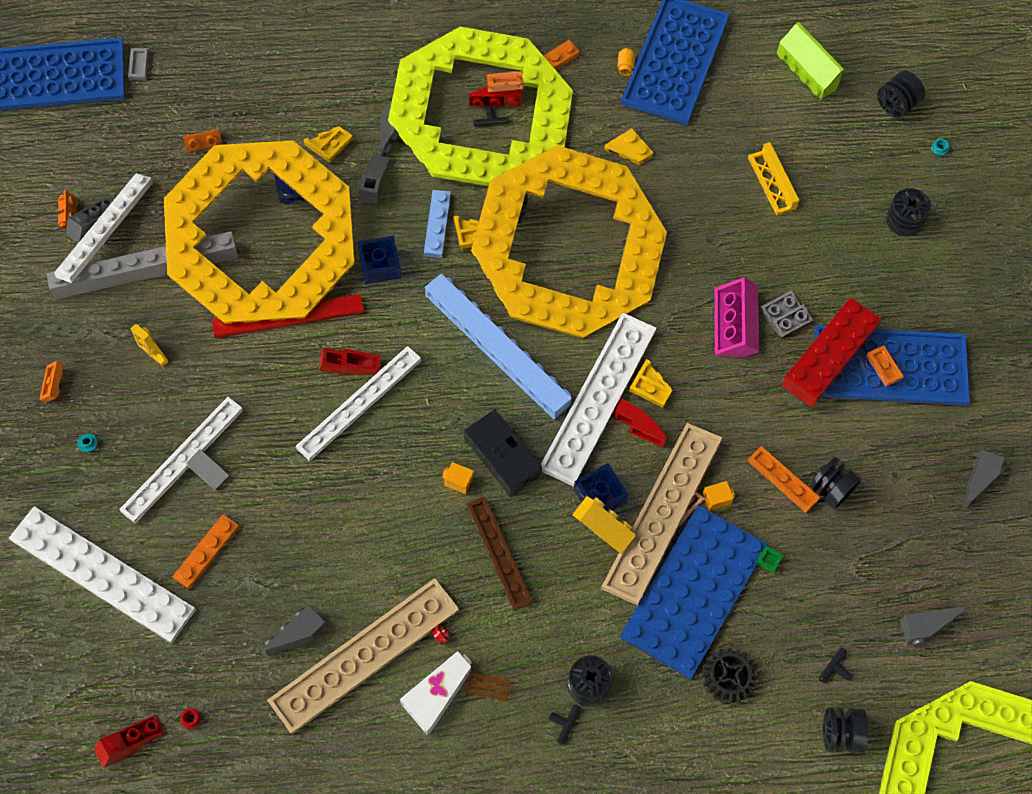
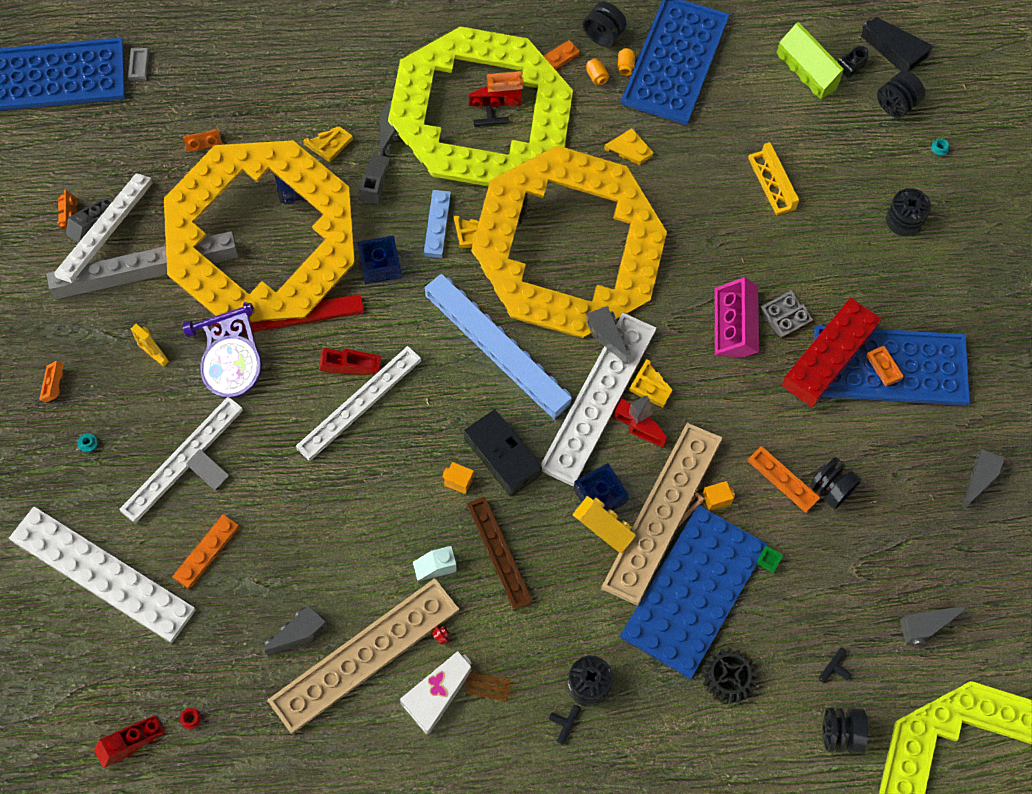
(230, 362): none -> piece
(435, 564): none -> light aqua slope
(597, 72): none -> light orange brick
(604, 24): none -> black wheel
(604, 330): none -> dark grey slope
(641, 409): none -> flat silver slope
(852, 62): none -> black piece
(895, 44): none -> black slope

